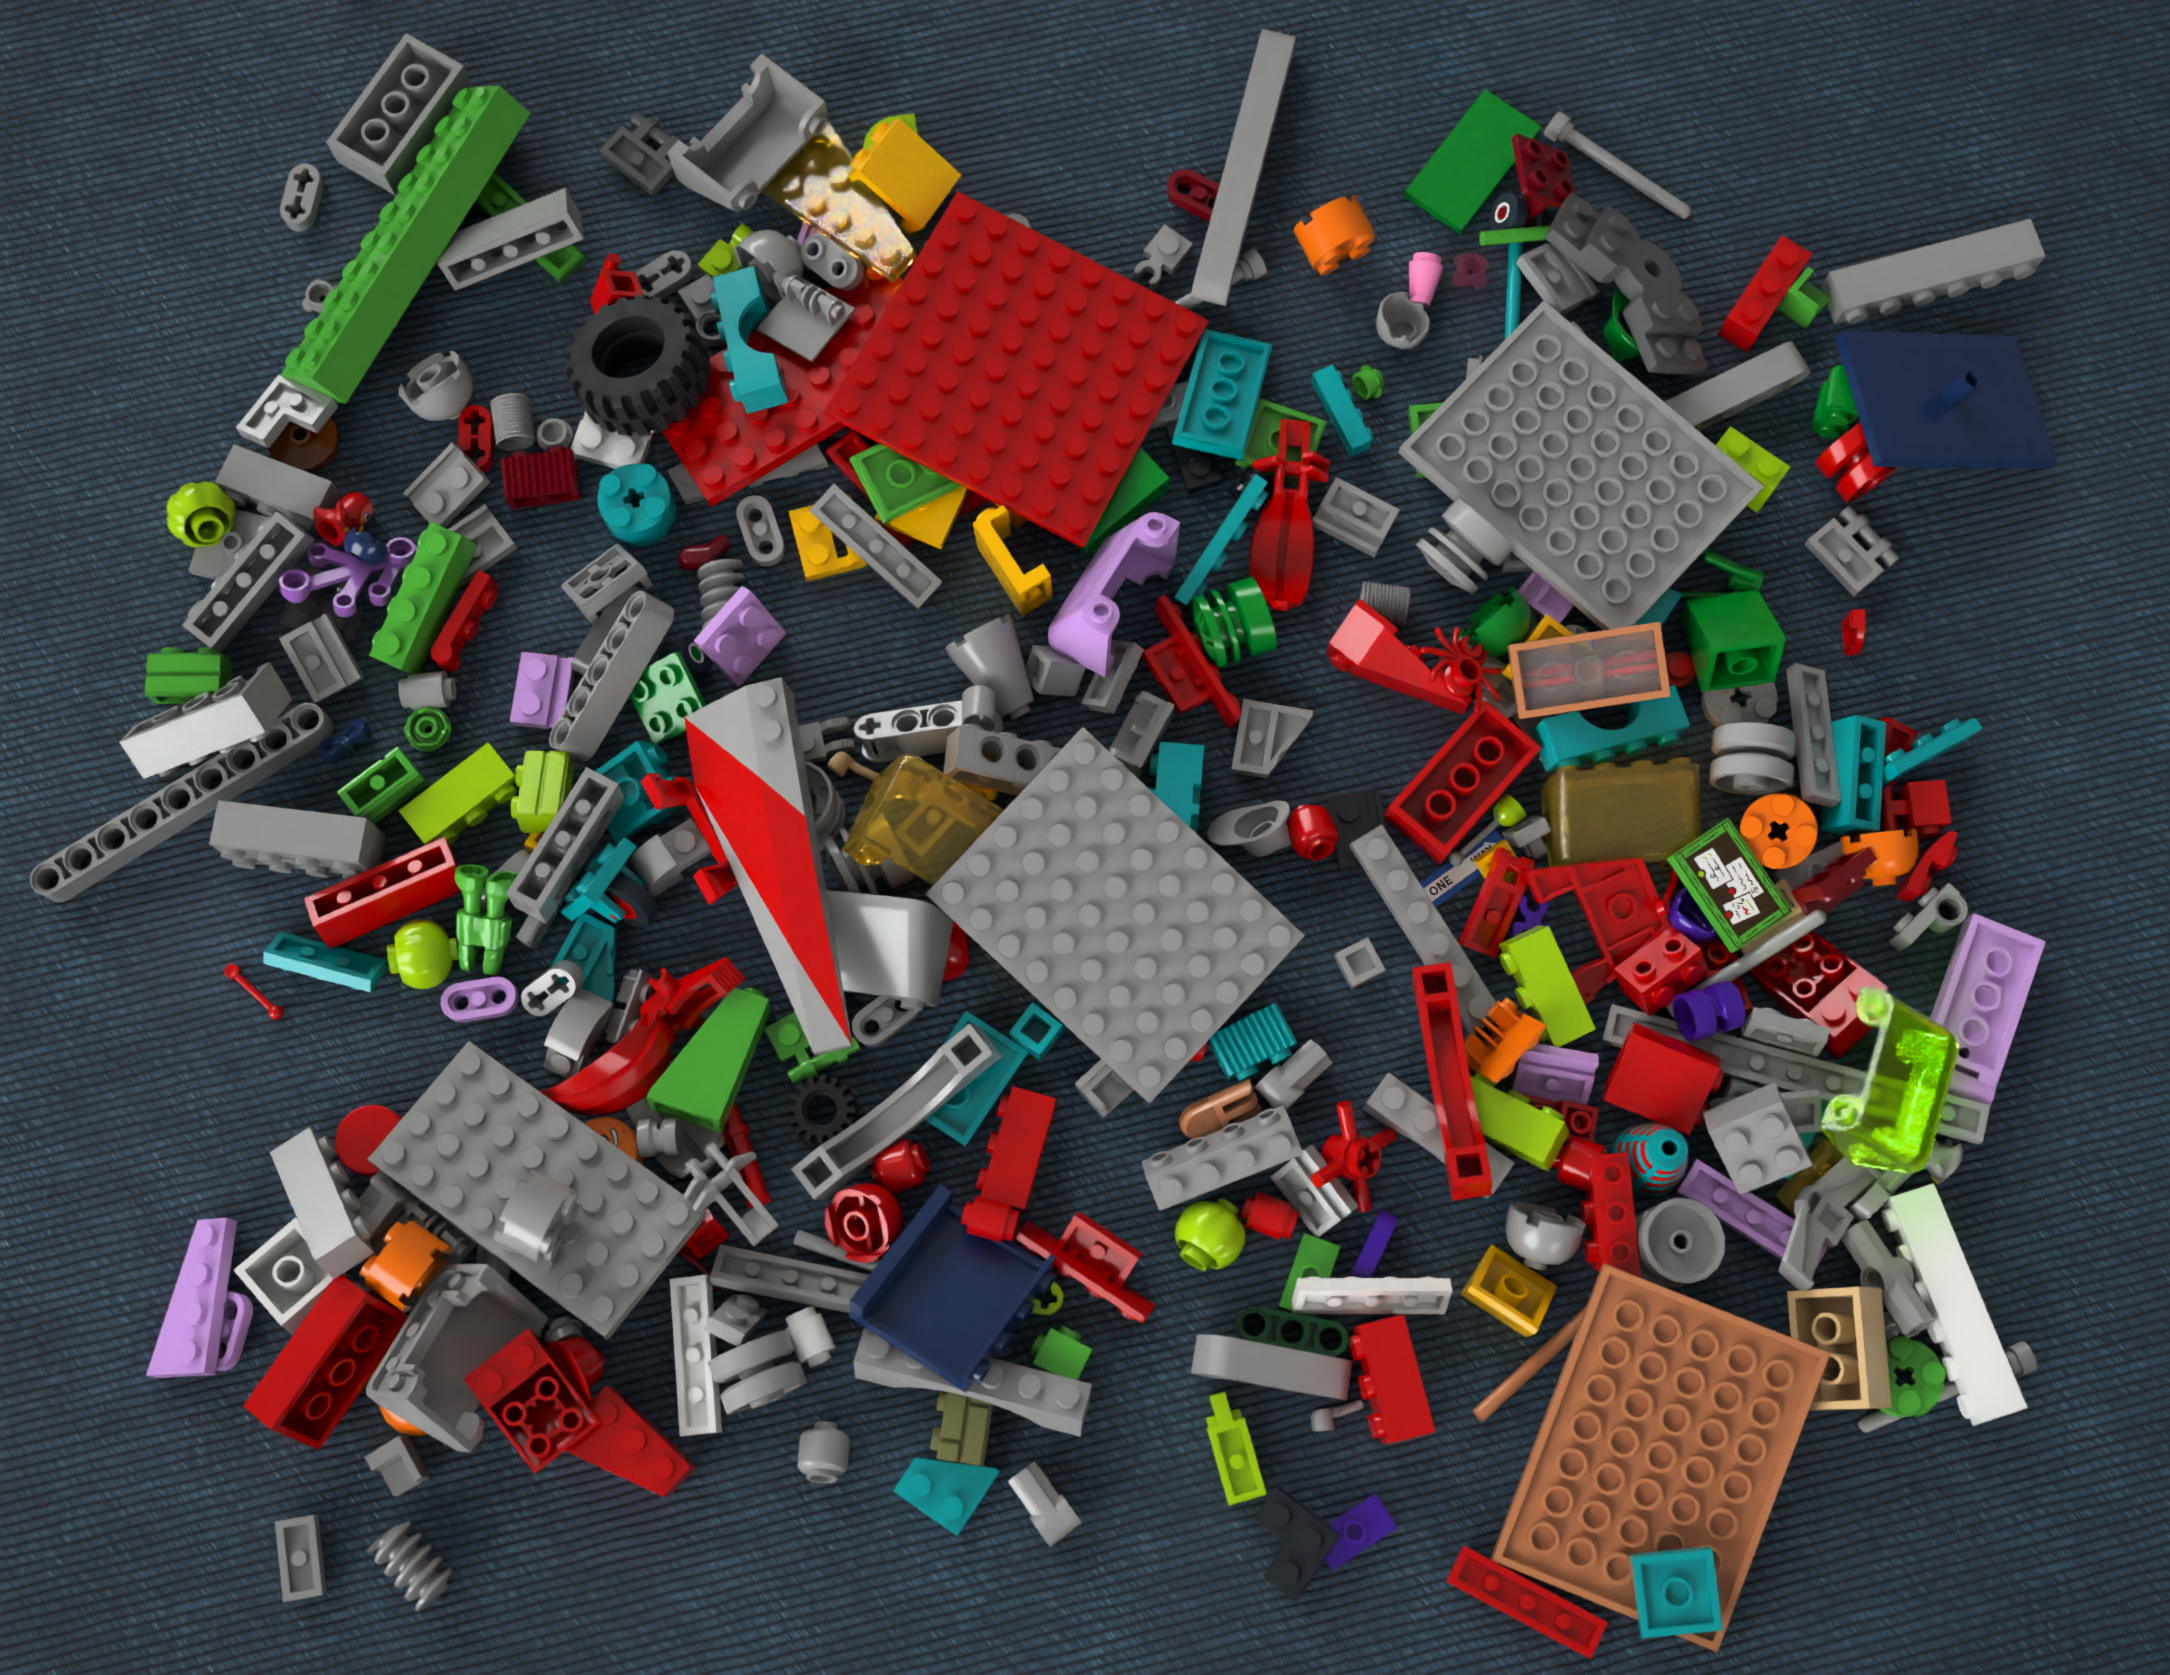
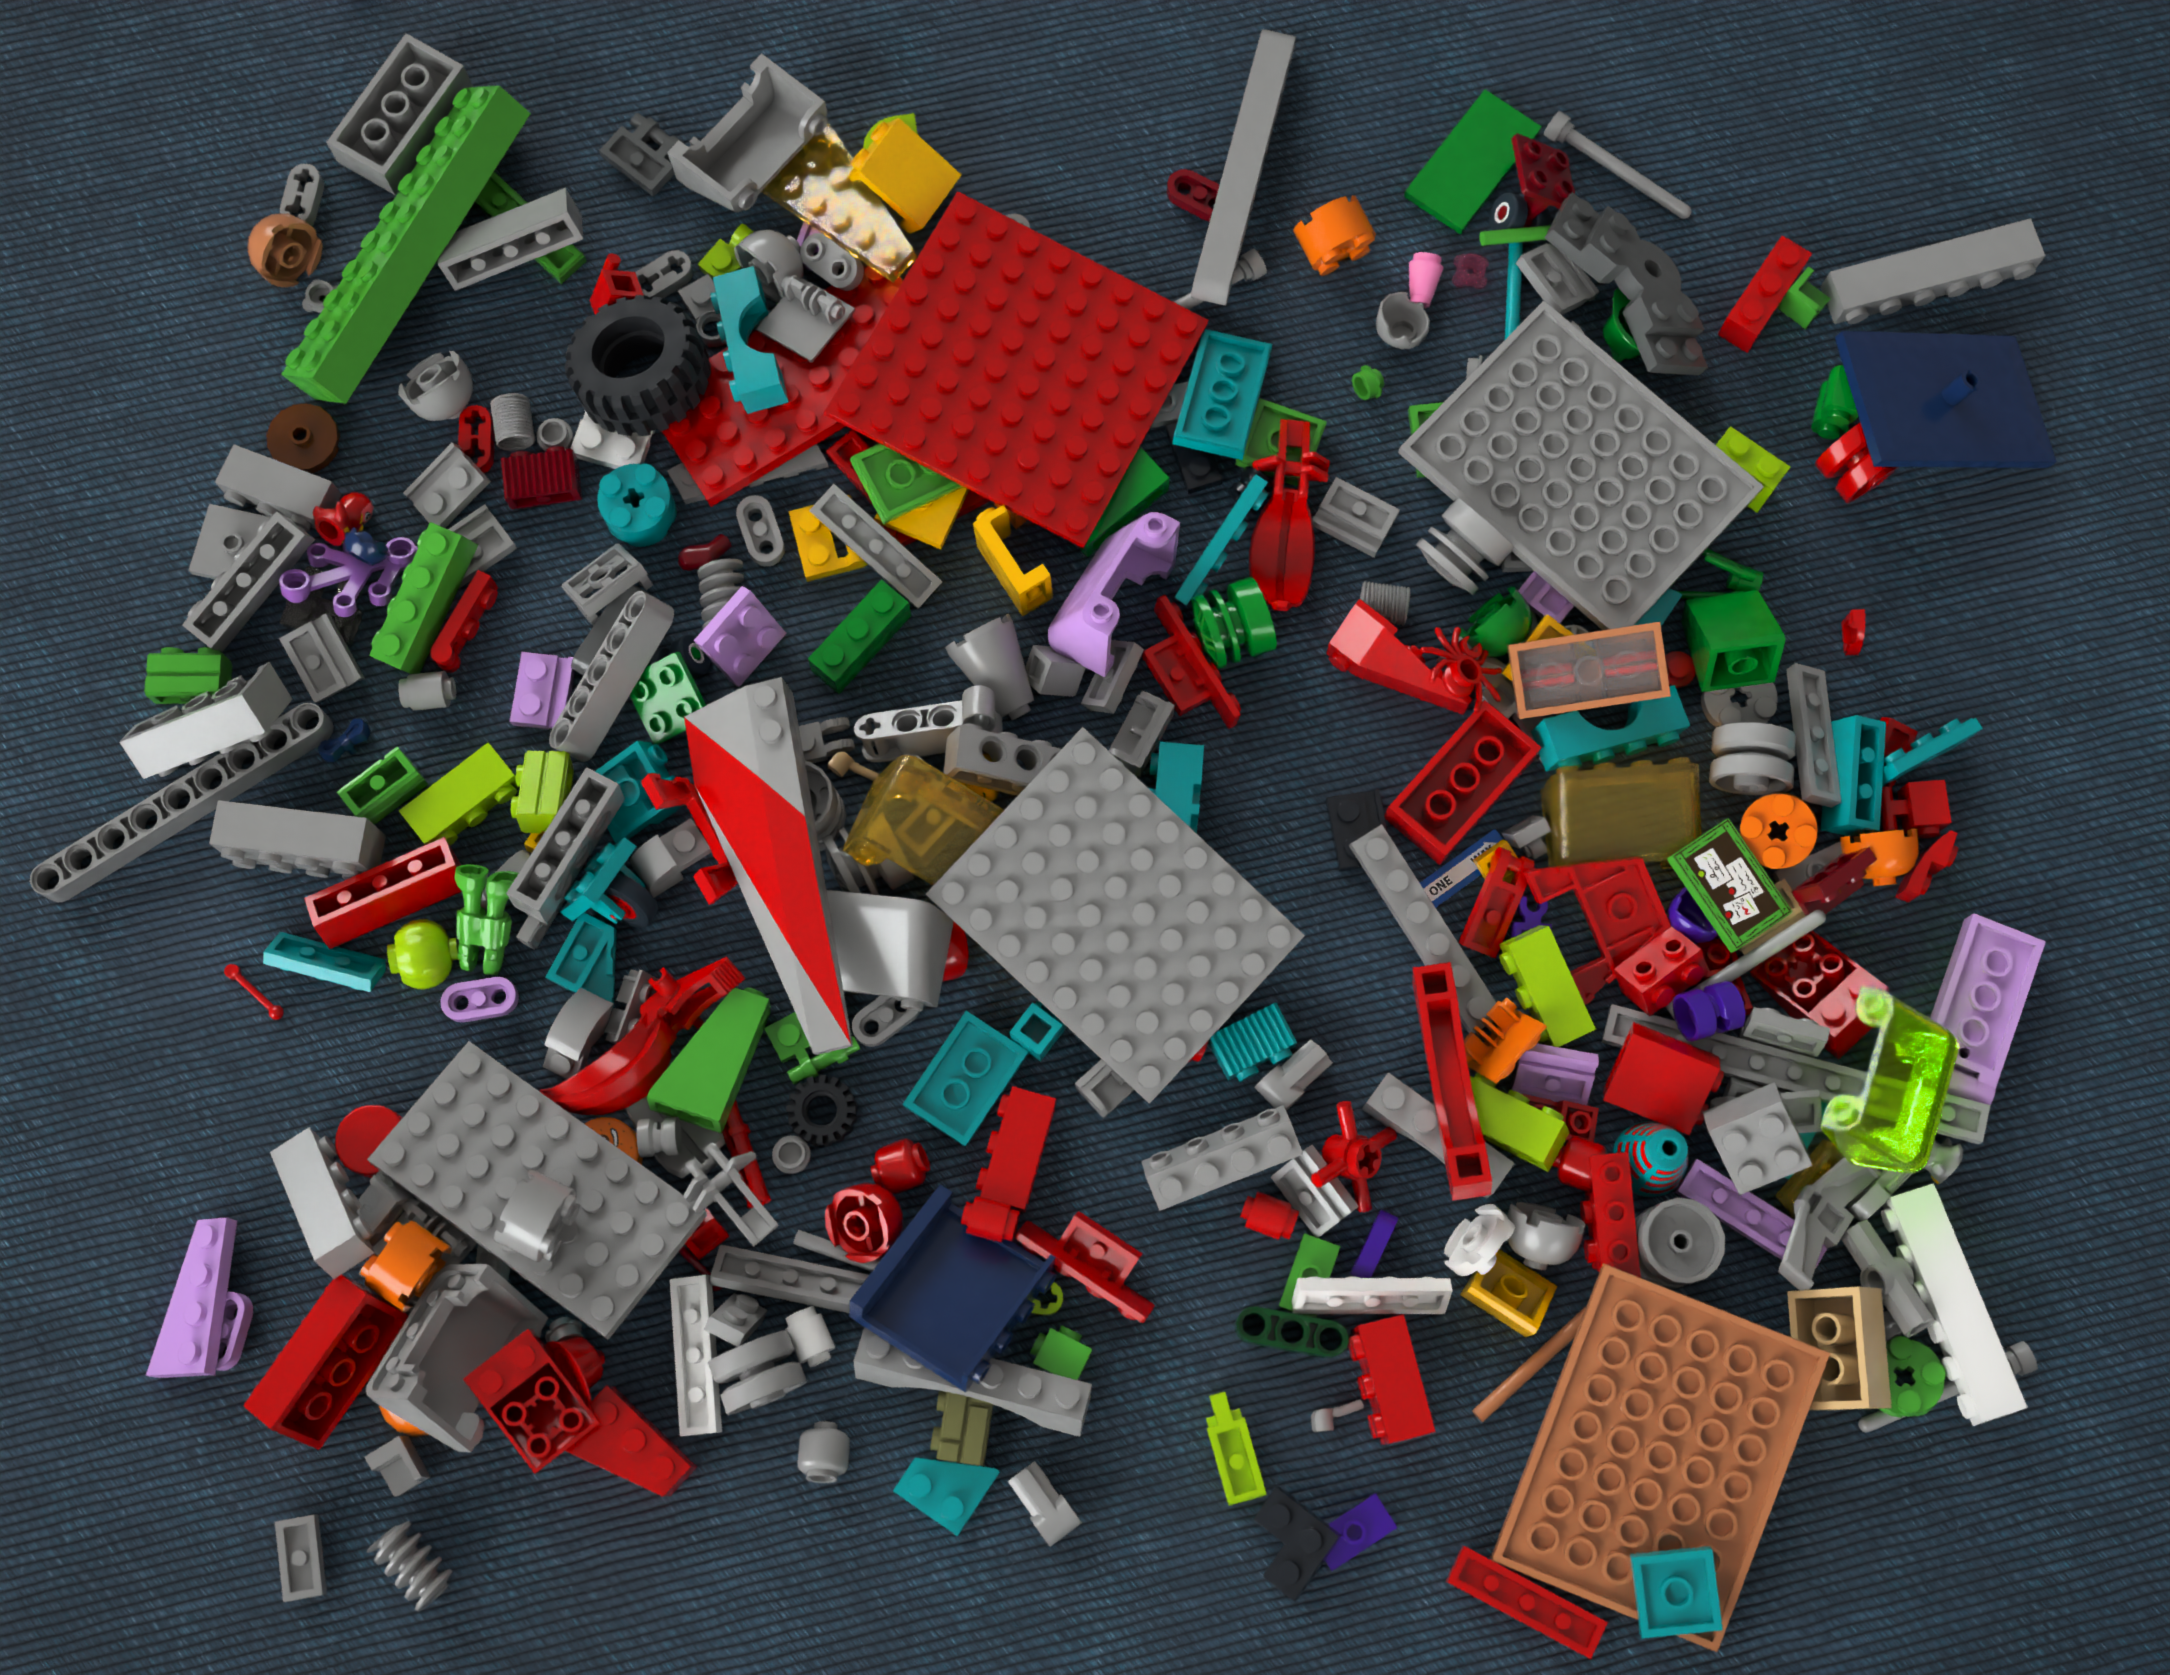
(194, 517): lime plant -> none
(284, 248): none -> nougat cylinder
(285, 403): light grey plate -> none
(285, 1276): white brick -> none
(418, 723): bright green plate -> none
(548, 982): light grey beam -> none
(791, 1154): none -> light grey plate
(860, 636): none -> green brick
(926, 1091): light grey arch -> none
(1164, 253): light grey plate -> none
(1210, 1234): lime plant -> none
(1219, 1110): nougat arm -> none
(1256, 828): light grey piece -> none
(1265, 736): light grey wing -> none
(1271, 1366): light grey beam -> none
(1312, 832): red head -> none
(1341, 410): teal piece -> none
(1359, 963): light grey plate -> none
(1476, 1242): none -> white plate
(1506, 813): hinge -> none
(1663, 905): red hinge -> none
(1741, 387): light grey beam -> none
(1845, 556): light grey plate -> none
(1911, 927): light grey plate -> none

